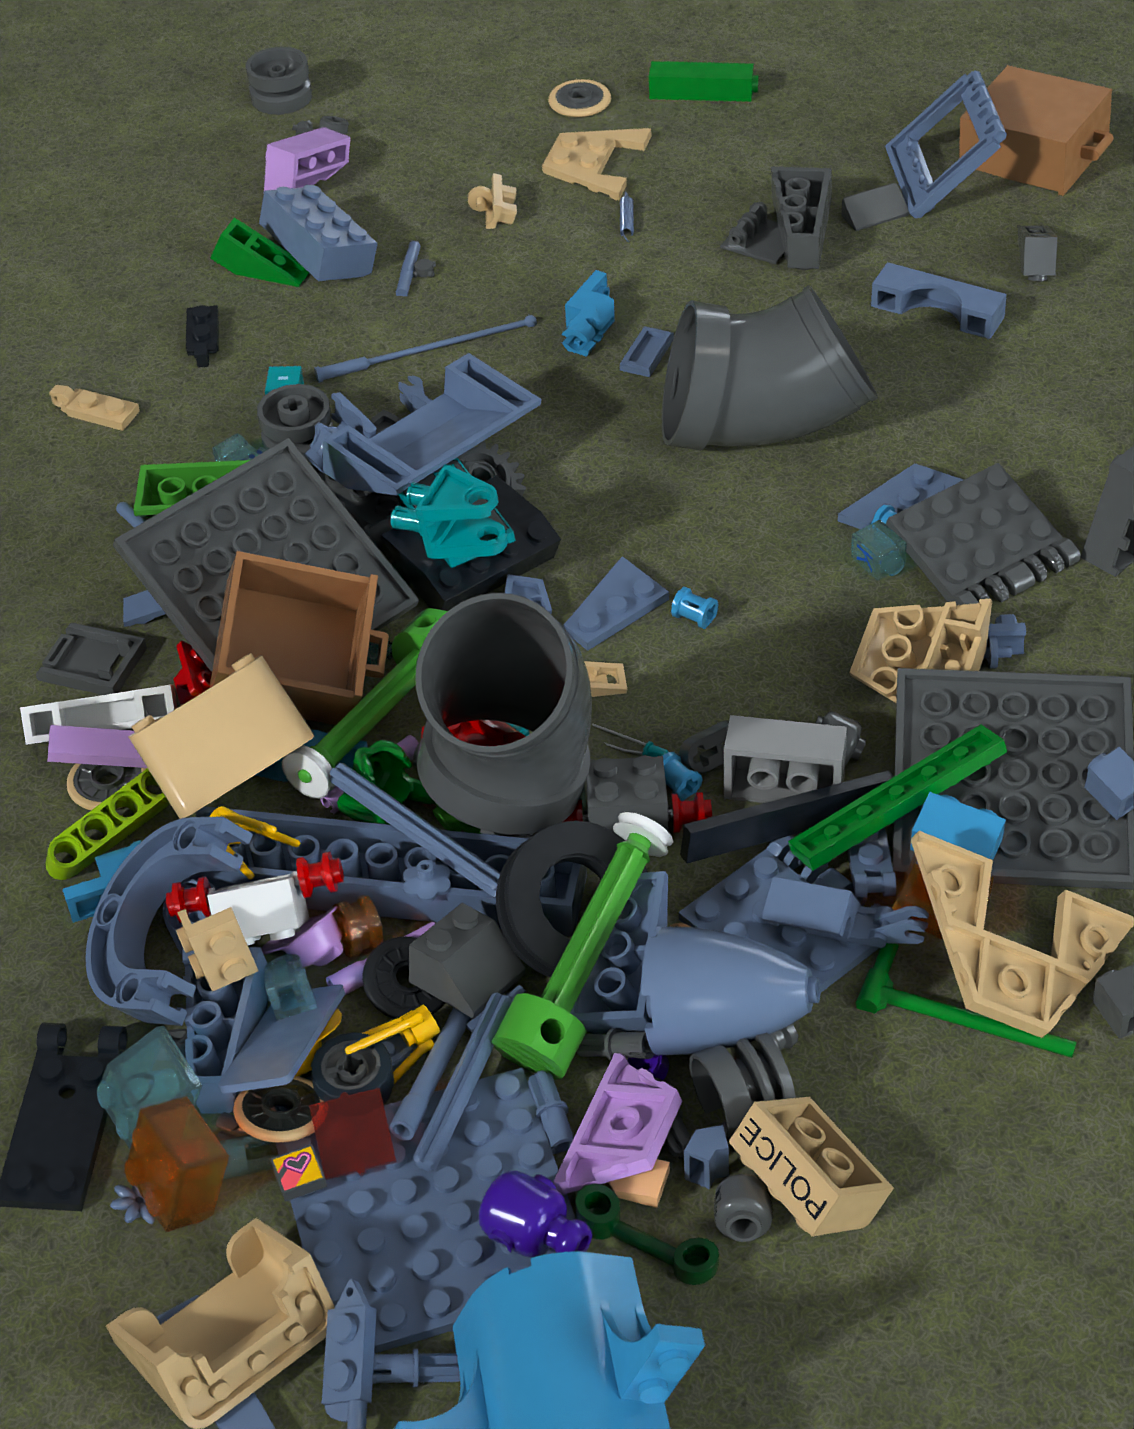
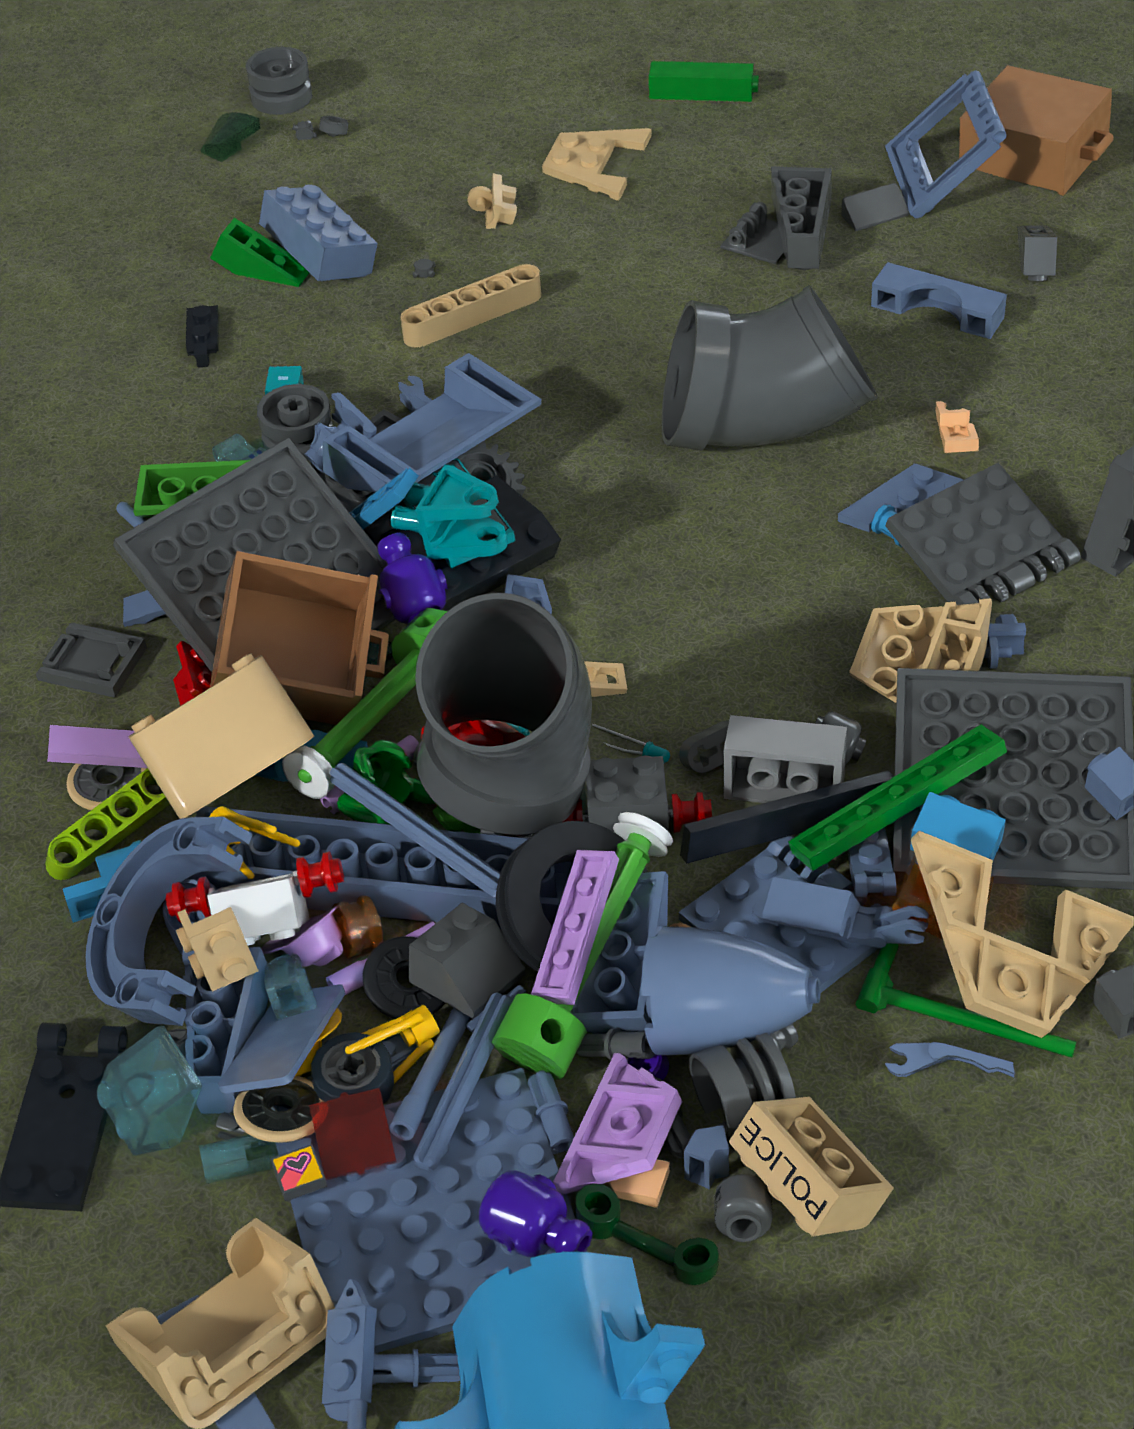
(94, 407): tan hinge -> none
(104, 711): white arch -> none
(133, 1202): sand blue plant -> none
(176, 1163): clear orange brick -> none
(228, 133): none -> clear green slope
(305, 158): lavender wedge -> none
(363, 363): sand blue piece -> none
(384, 498): none -> dark azure tile
(408, 268): sand blue piece -> none
(409, 579): none -> dark purple piece
(426, 881): sand blue plant -> none
(471, 305): none -> tan beam
(566, 102): wheel -> none
(575, 926): none -> lavender tile
(588, 315): dark azure plate -> none
(614, 604): sand blue wing -> none
(626, 215): sand blue piece -> none
(646, 351): sand blue tile -> none
(679, 777): dark azure bush -> none
(694, 607): dark azure bush -> none
(879, 550): clear light blue brick -> none
(924, 1055): none -> sand blue arm
(955, 429): none -> light nougat slope

